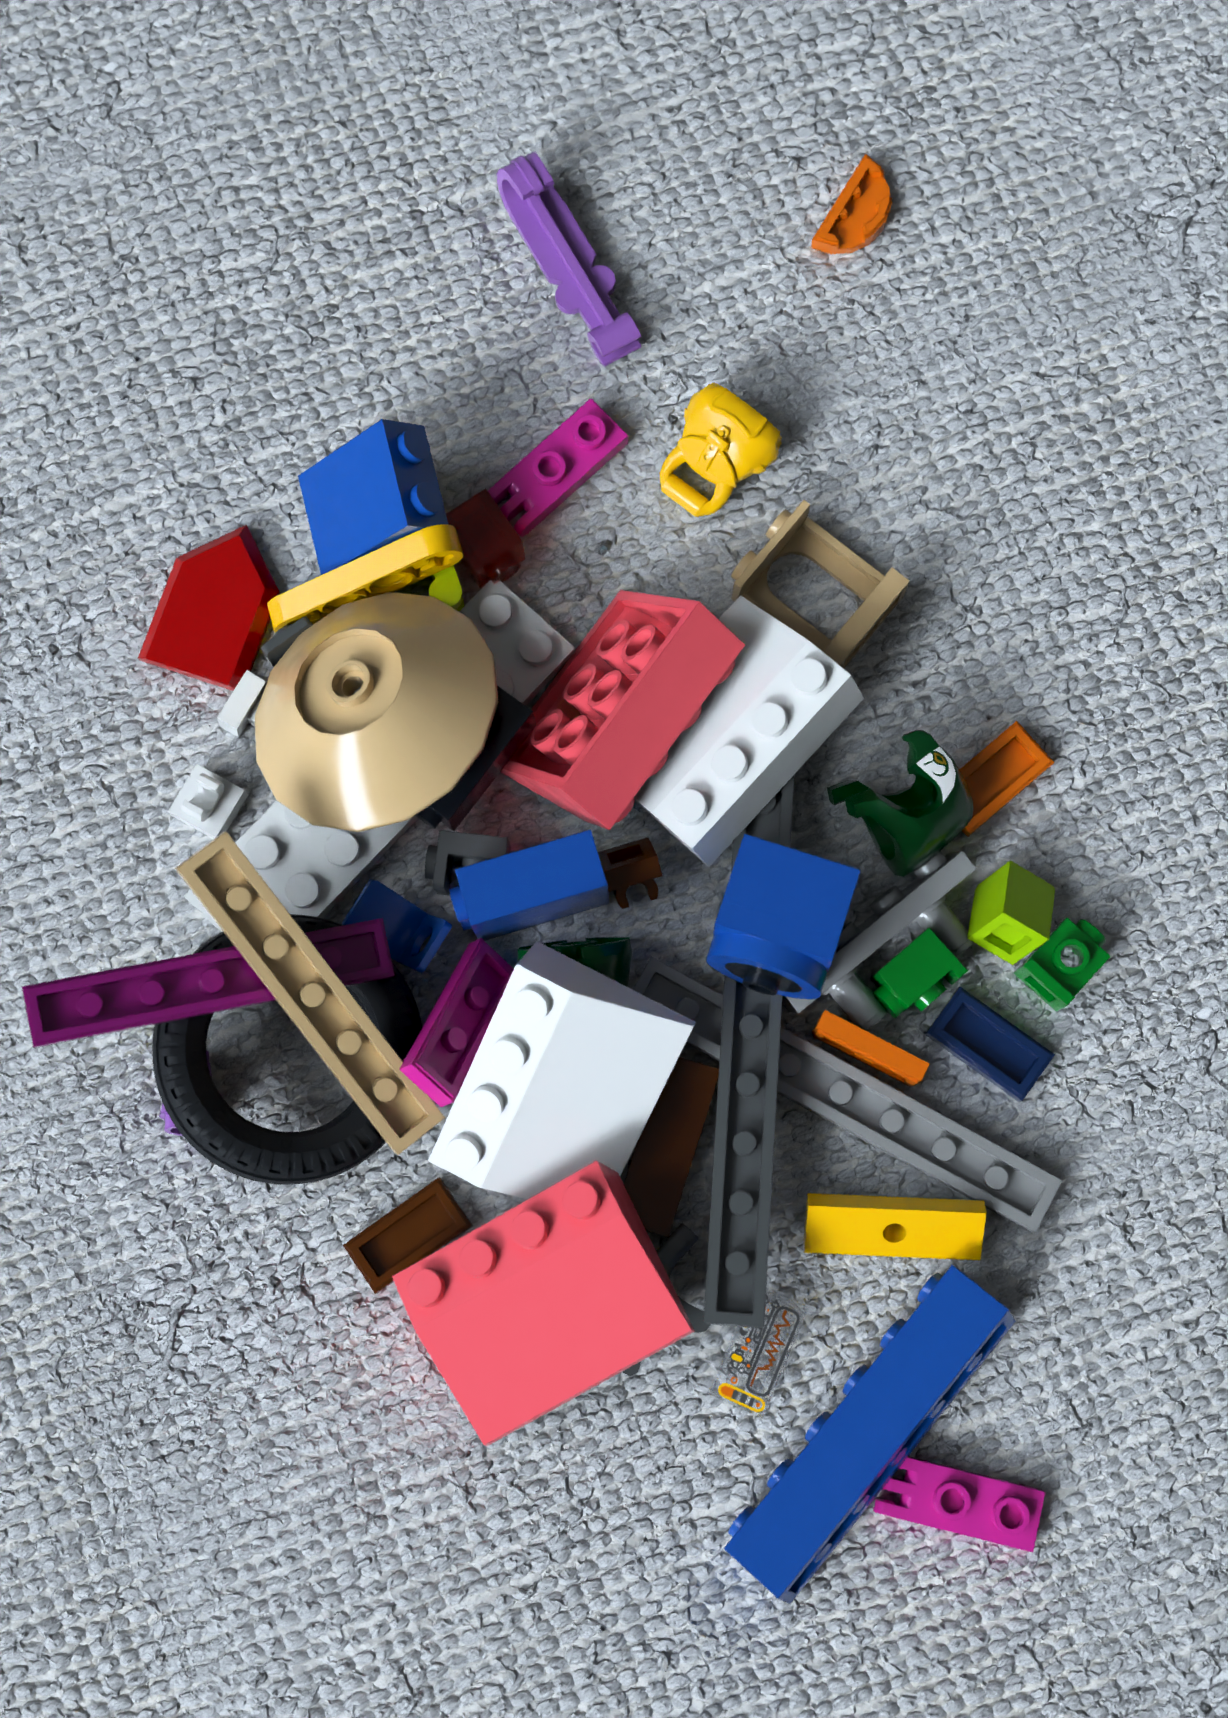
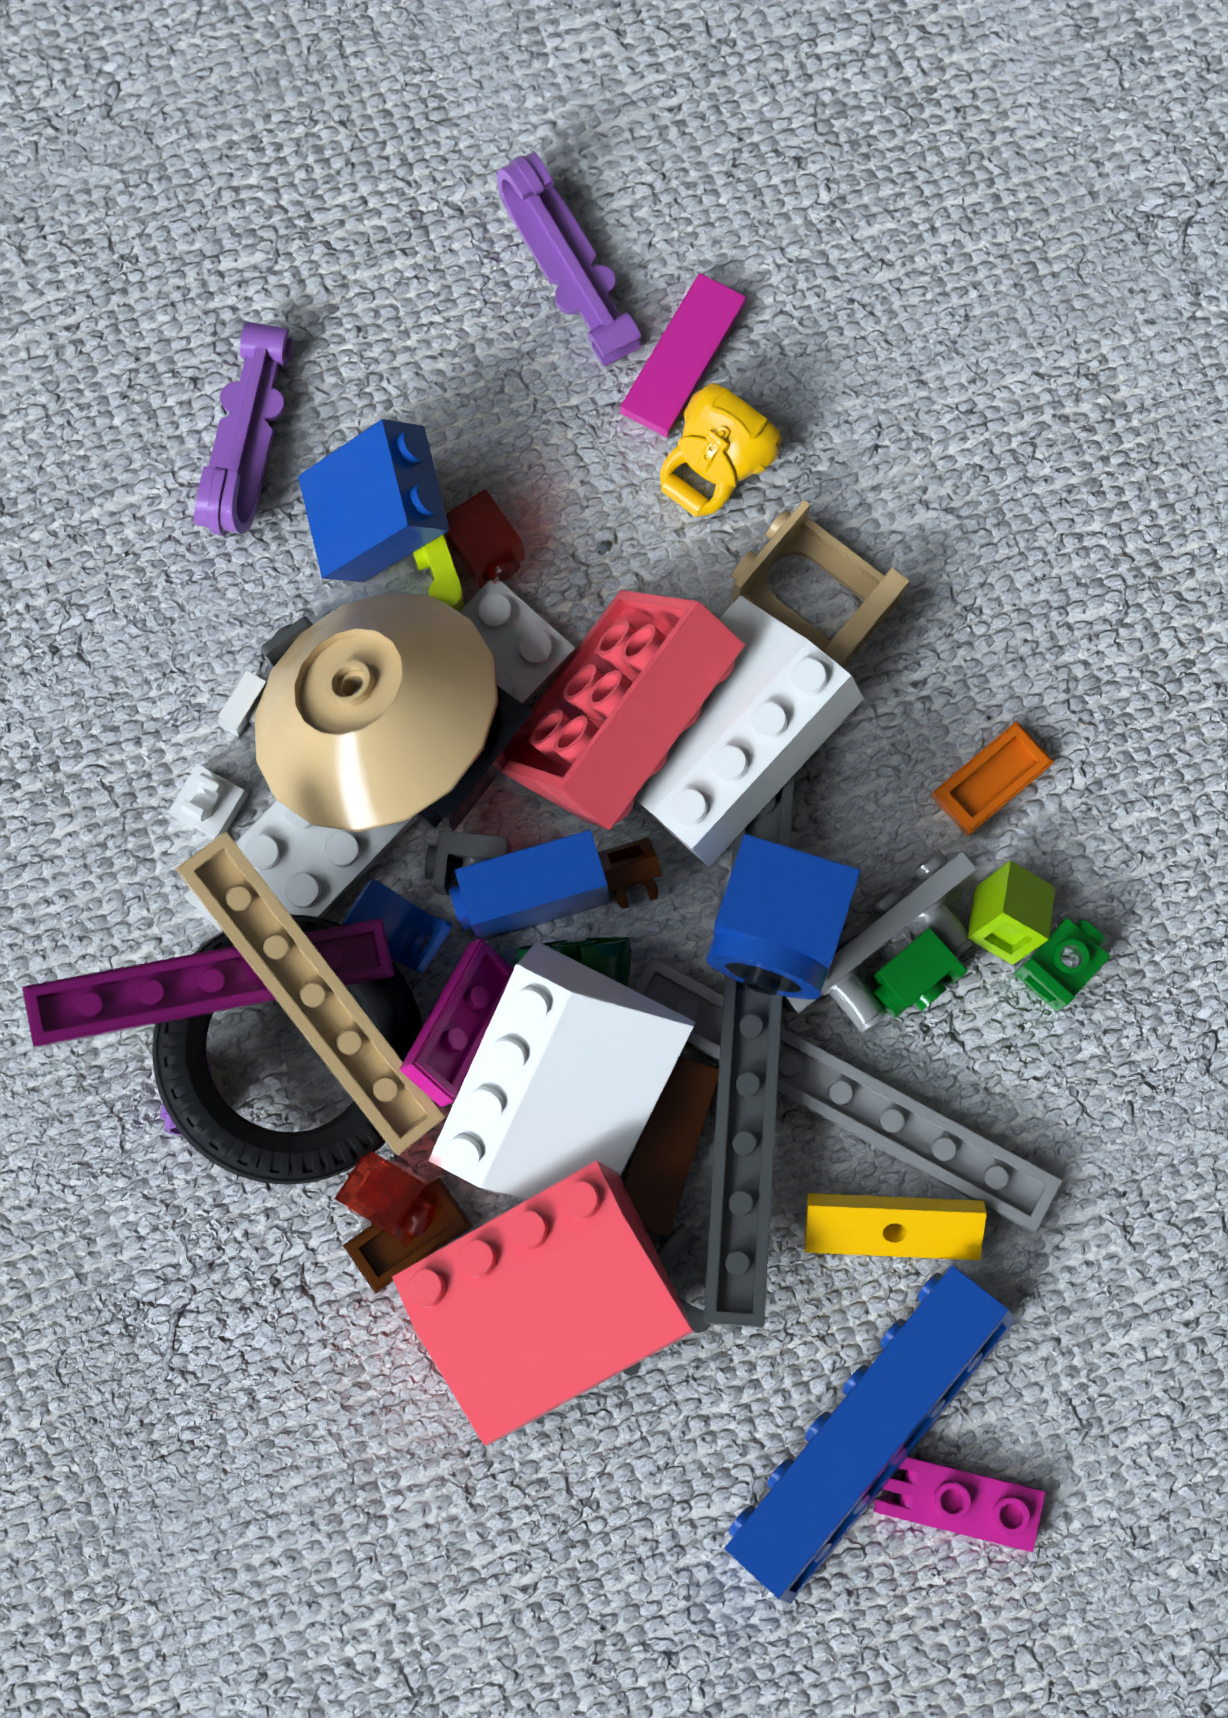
(213, 611): red tile -> none
(243, 440): none -> medium lavender piece
(370, 575): yellow beam -> none
(388, 1199): none -> clear red brick
(558, 466): dark pink hinge -> none
(683, 355): none -> dark pink tile
(758, 1356): clear tile -> none
(857, 213): orange tile -> none
(870, 1049): orange tile -> none
(918, 820): dark green piece -> none
(989, 1044): dark blue tile -> none

